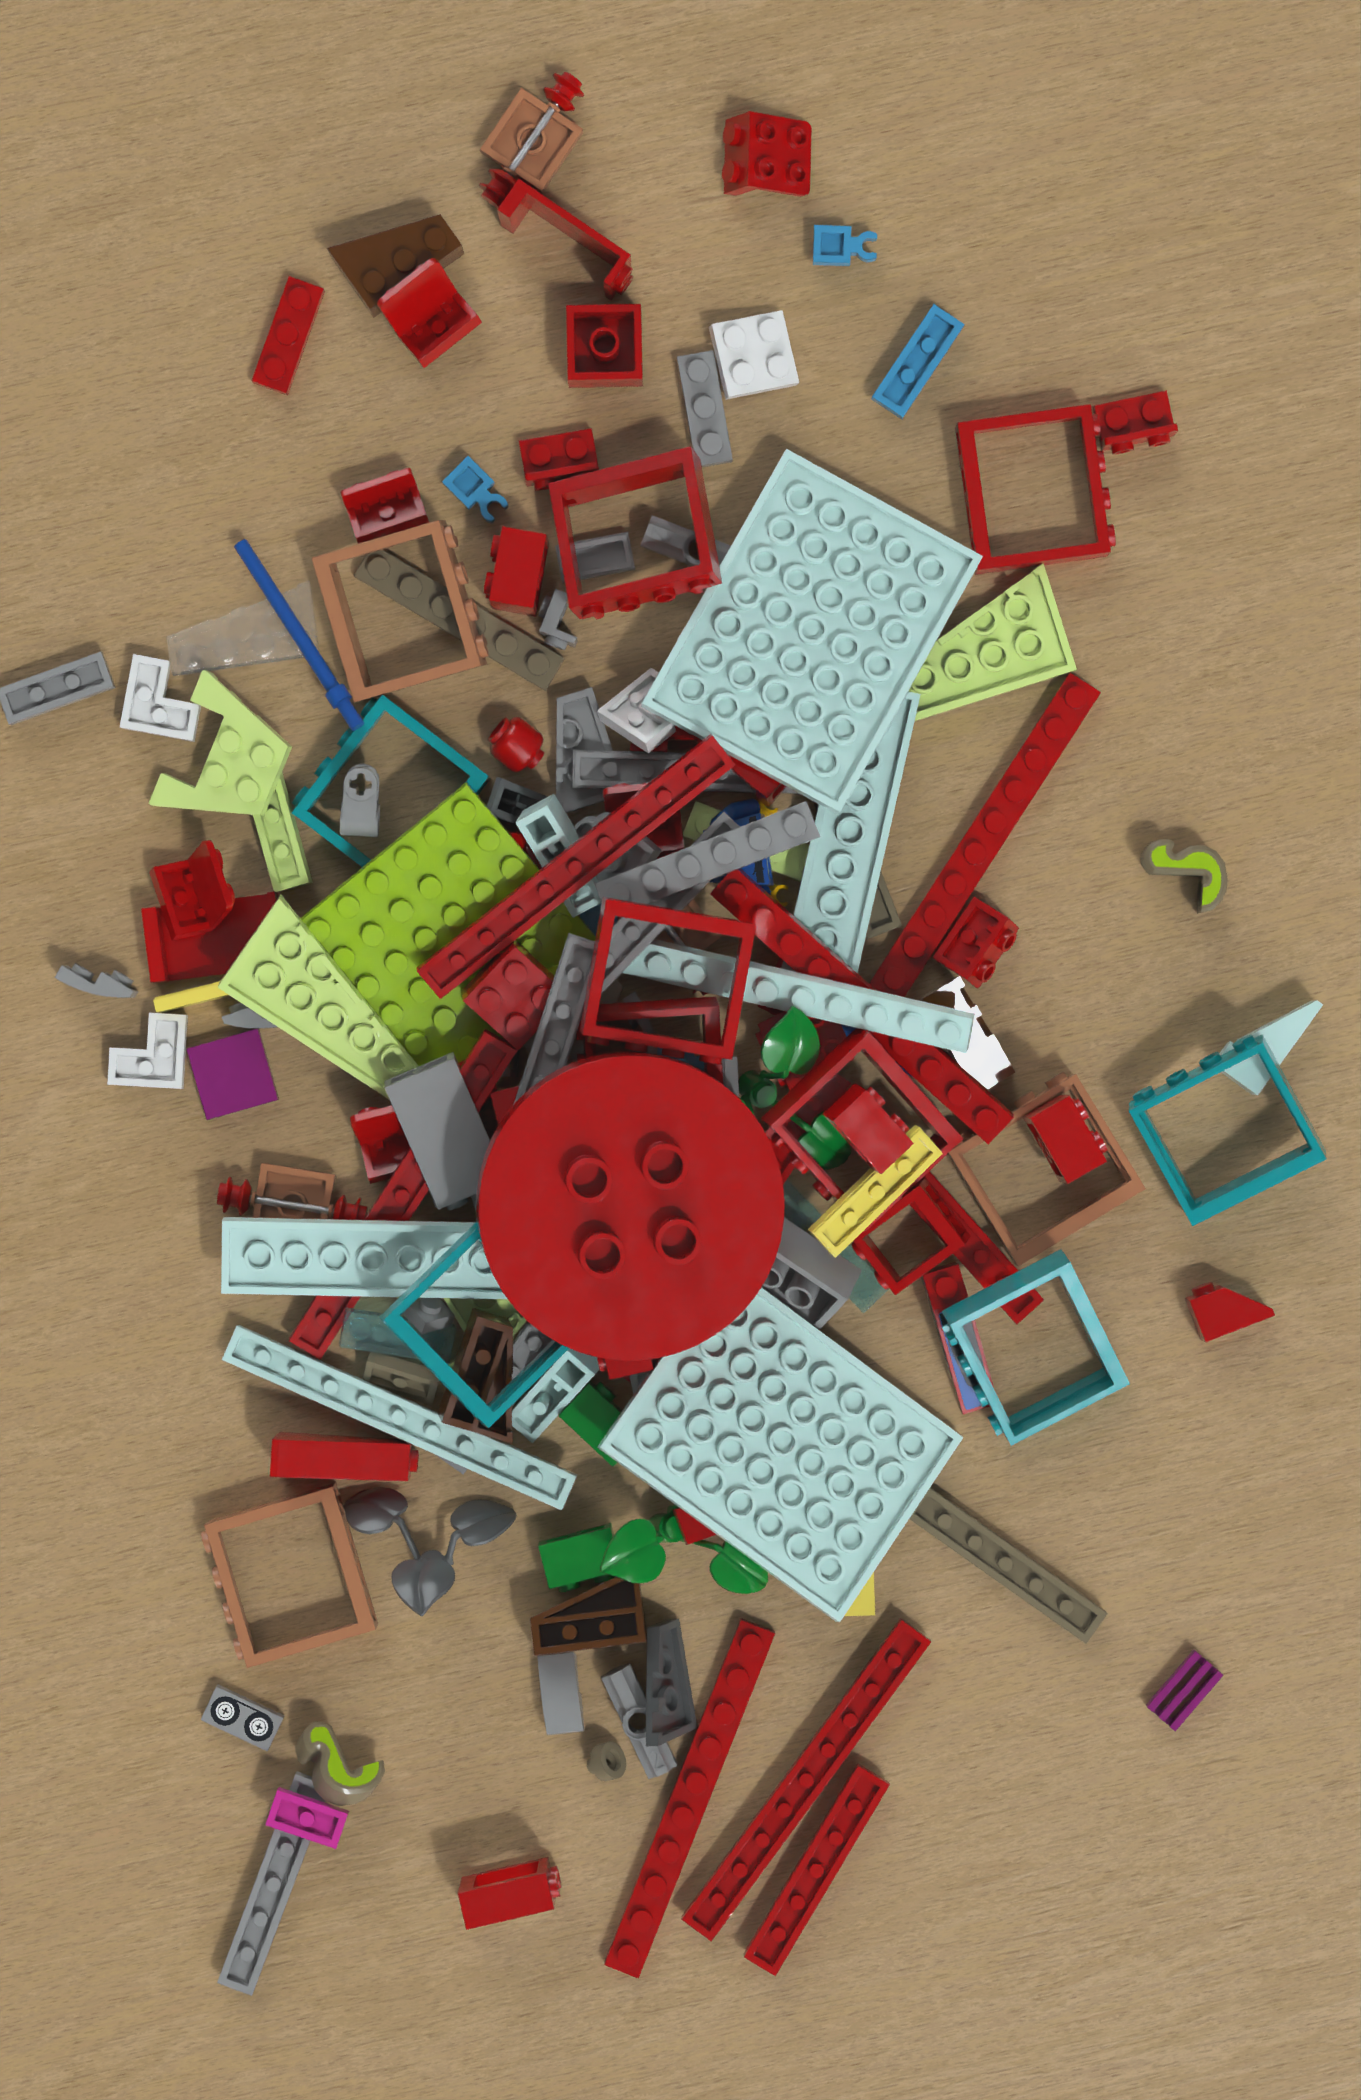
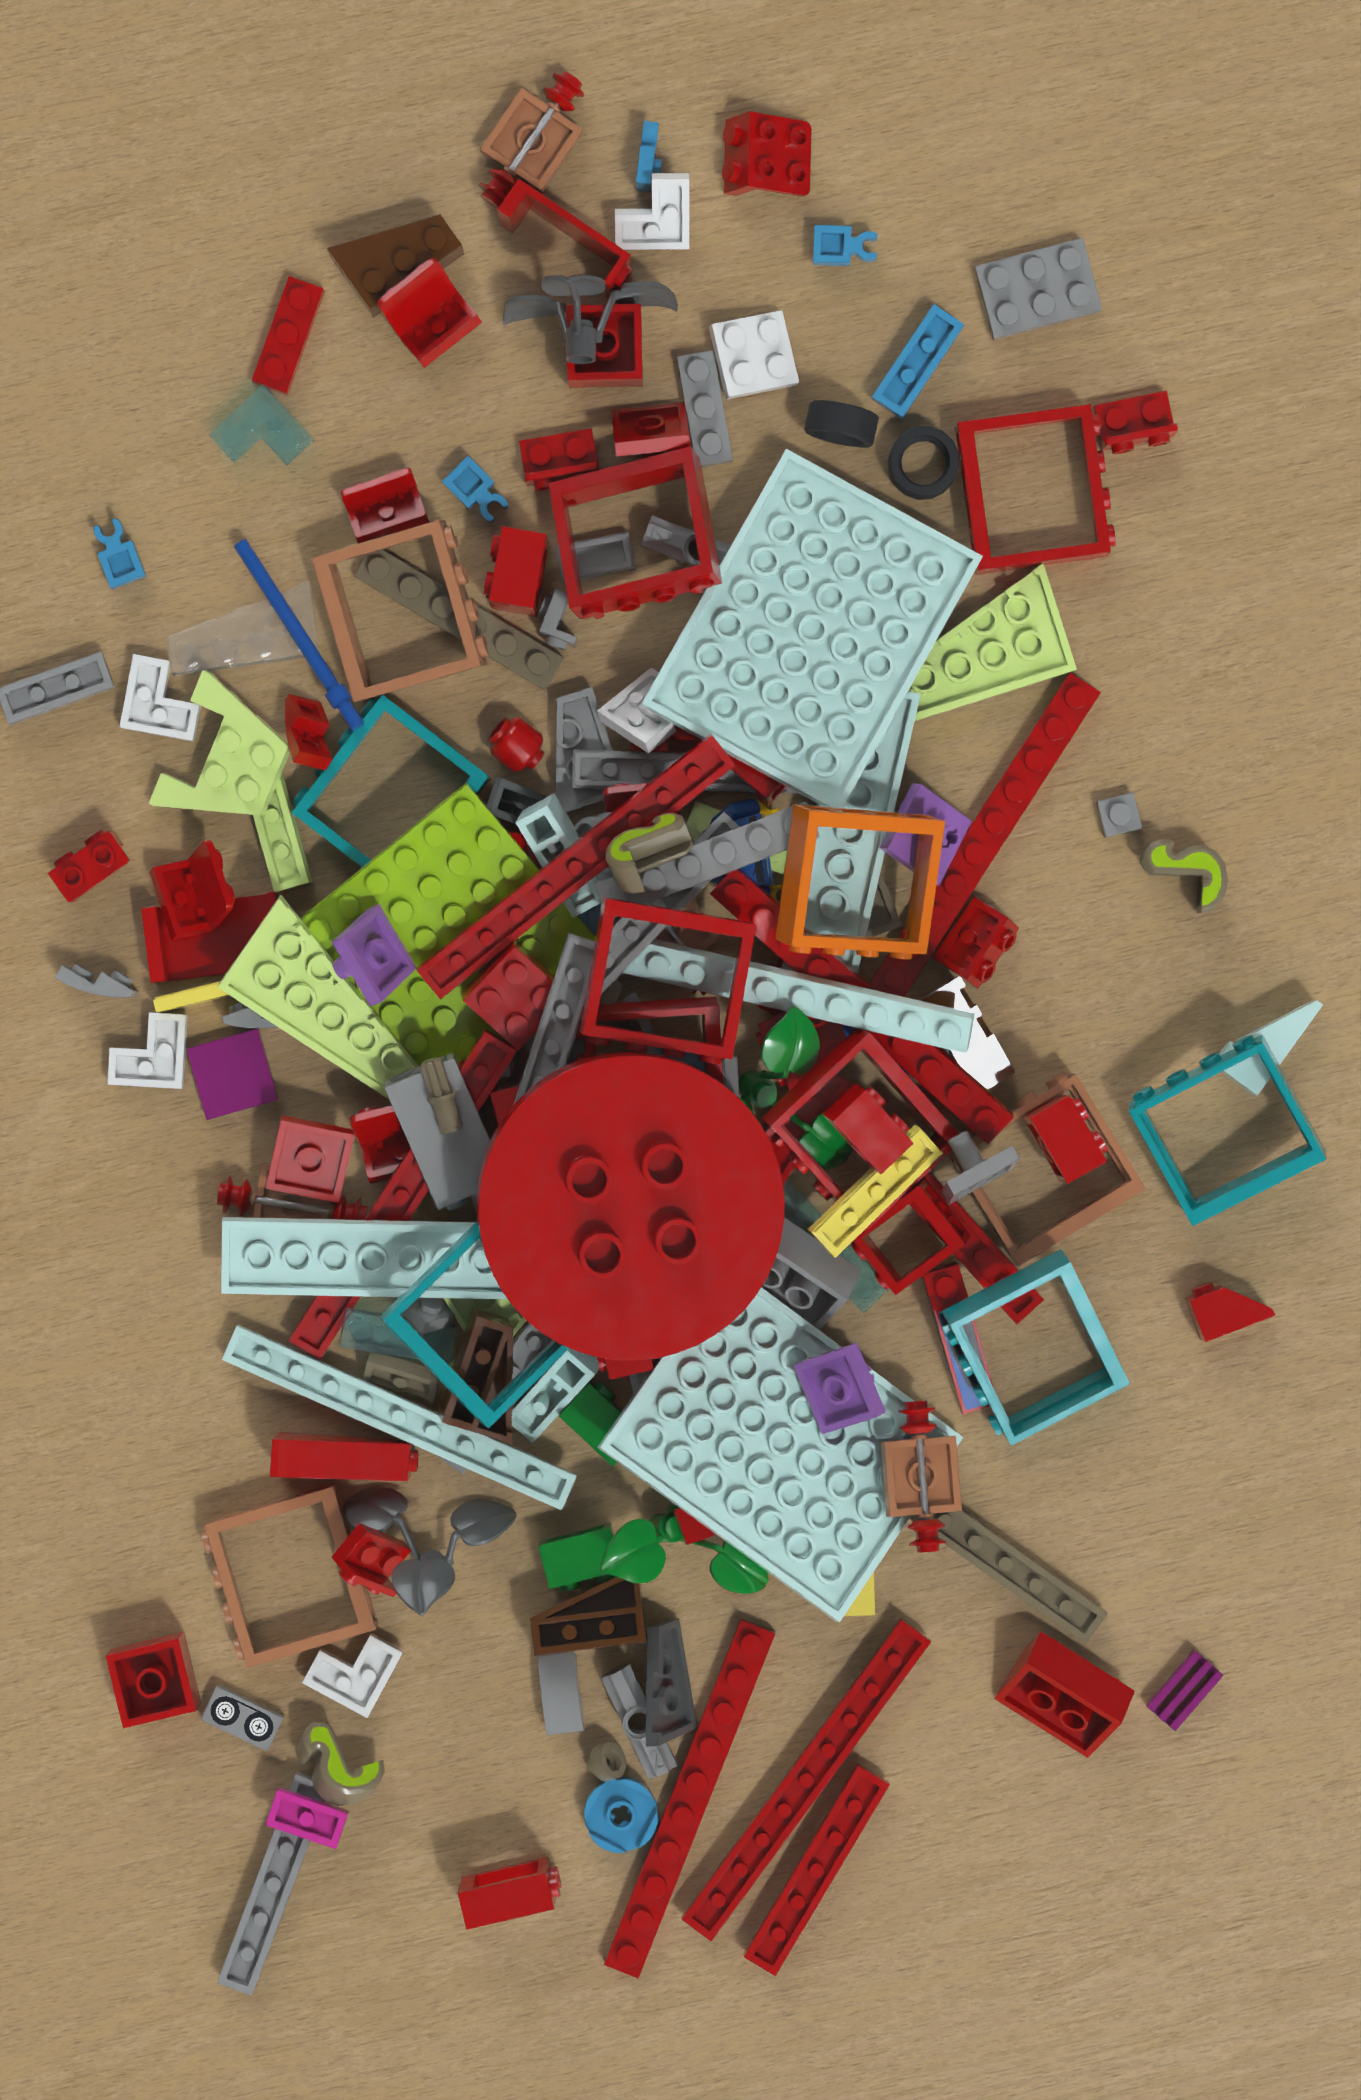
(87, 868): none -> red bracket
(120, 560): none -> dark azure plate
(153, 1680): none -> red brick
(262, 418): none -> clear light blue plate
(305, 732): none -> red slope
(310, 1159): none -> tile
(357, 1684): none -> white plate
(360, 808): light grey piece -> none
(369, 1559): none -> red bracket
(372, 955): none -> medium lavender tile
(441, 1095): none -> dark tan axle
(581, 336): none -> dark grey plant
(627, 1834): none -> dark azure plate
(645, 849): none -> dark tan animal
(647, 162): none -> dark azure plate
(650, 429): none -> red tile
(663, 225): none -> white plate
(799, 871): none -> orange window
(839, 1388): none -> medium lavender tile
(841, 423): none -> black tyre
(904, 845): none -> medium lavender tile
(921, 434): none -> black tyre
(921, 1476): none -> nougat plate
(976, 1169): none -> light grey tile
(1038, 289): none -> light grey plate
(1065, 1695): none -> red slope
(1118, 815): none -> light grey plate

